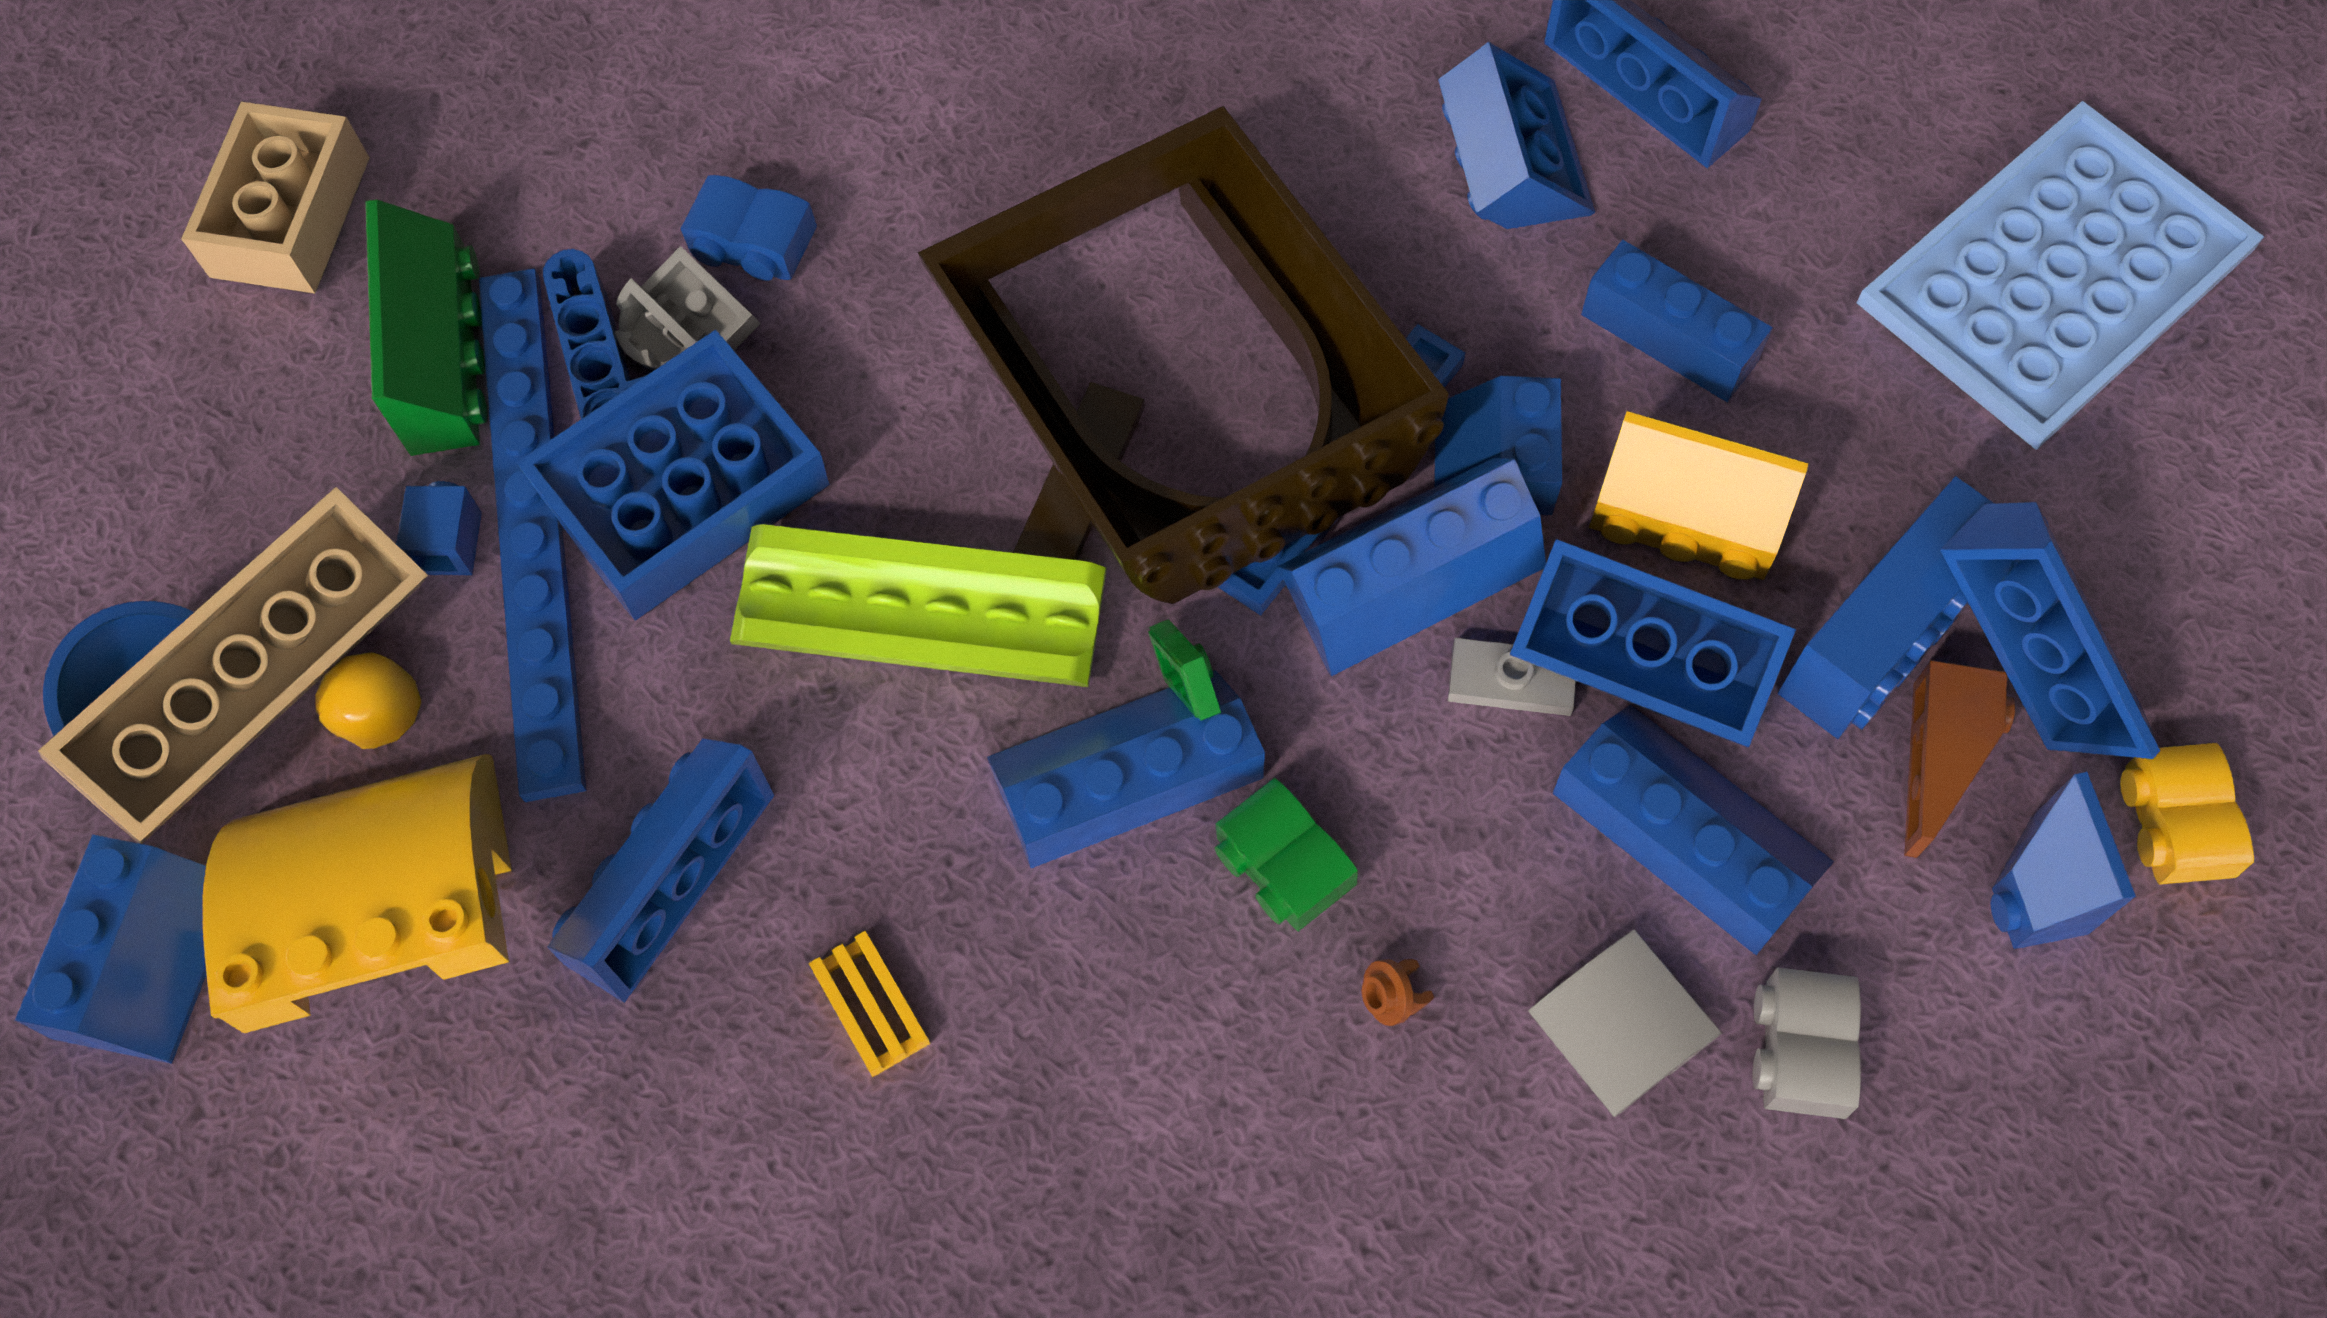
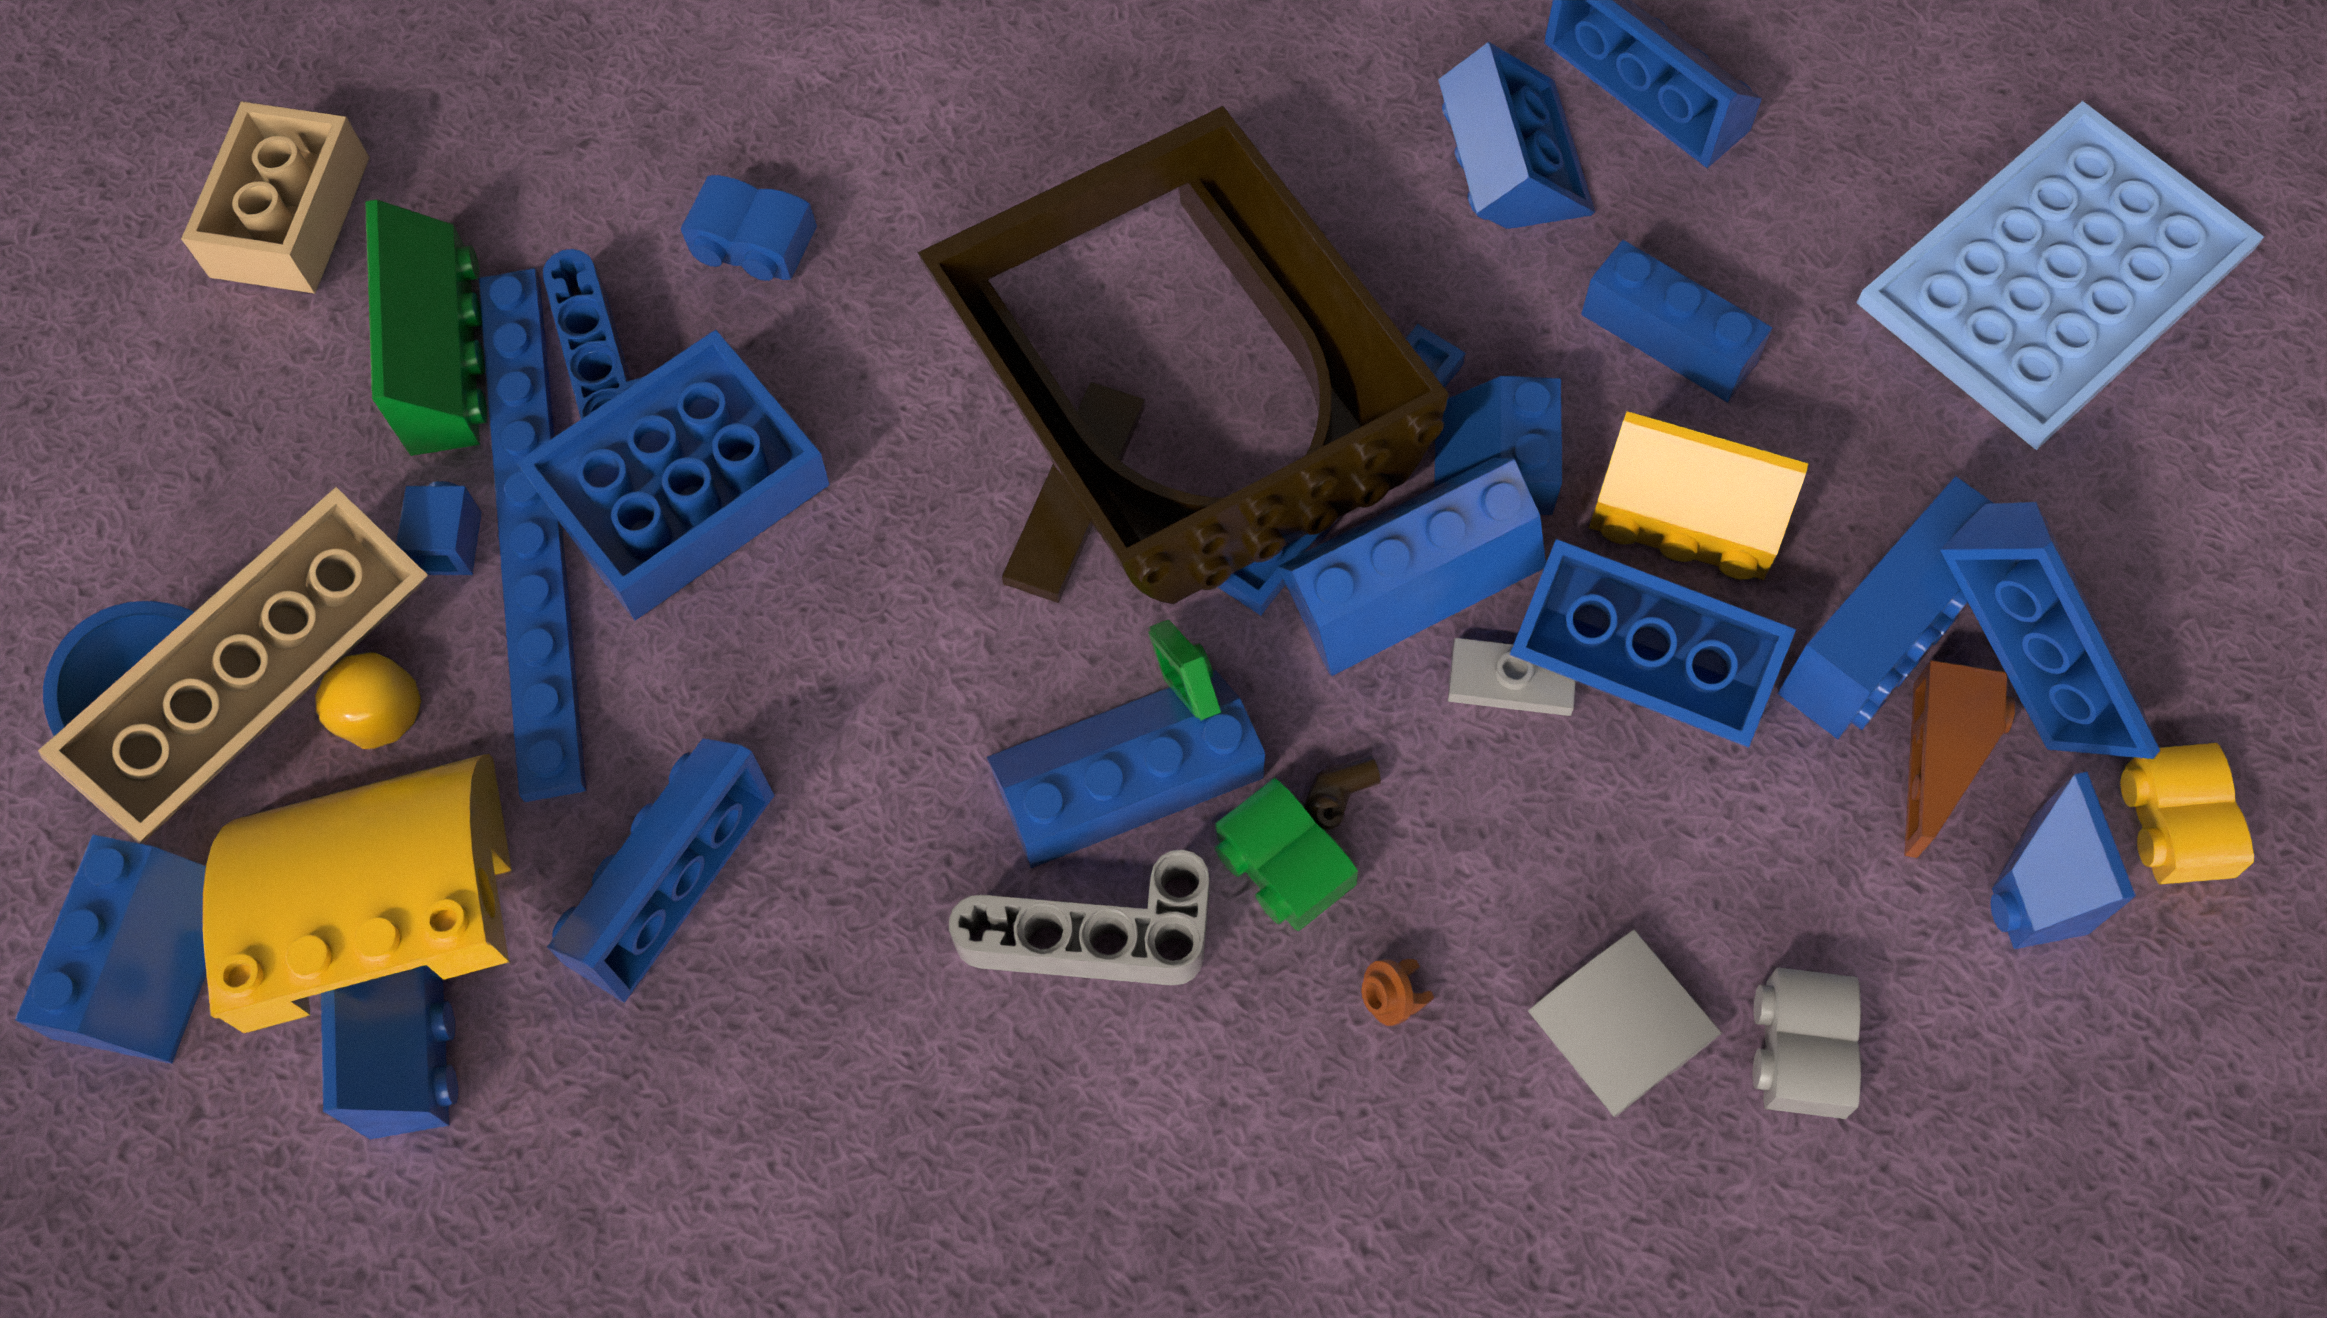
(388, 1054): none -> blue slope
(676, 311): light grey slope -> none
(843, 958): yellow tile -> none
(919, 604): lime plate -> none
(1083, 923): none -> light grey beam
(1333, 787): none -> dark brown arm
(1691, 827): blue slope -> none

